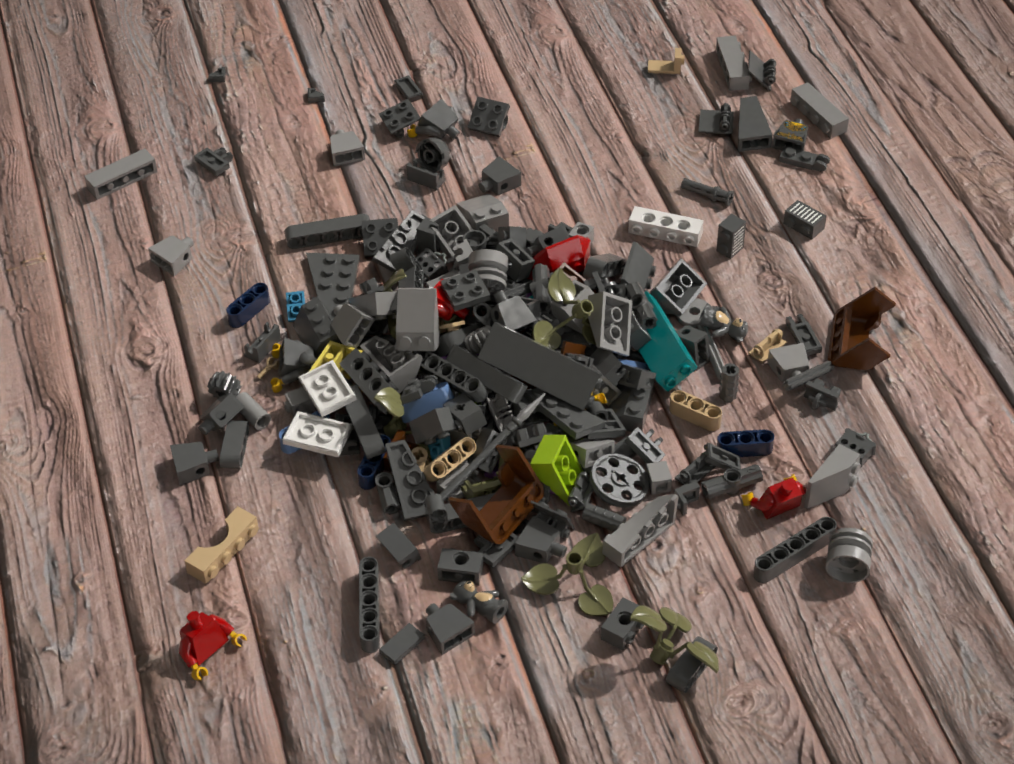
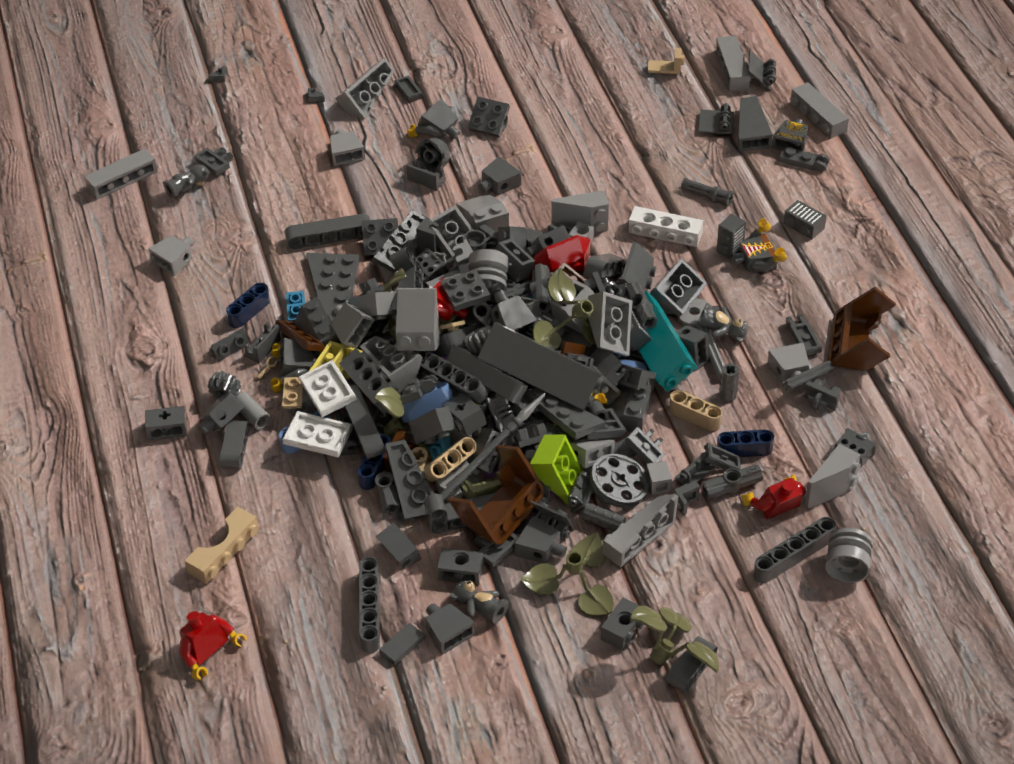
(166, 423): none -> dark grey brick
(183, 181): none -> dark grey piece
(192, 461): dark grey torso -> none
(229, 344): none -> dark grey hinge
(292, 393): none -> tan bracket
(300, 336): none -> reddish brown tile
(306, 358): dark grey hinge -> none
(362, 93): none -> light grey wedge
(399, 117): dark grey hinge -> none
(585, 208): none -> light grey slope
(757, 252): none -> torso
(772, 341): tan hinge -> none

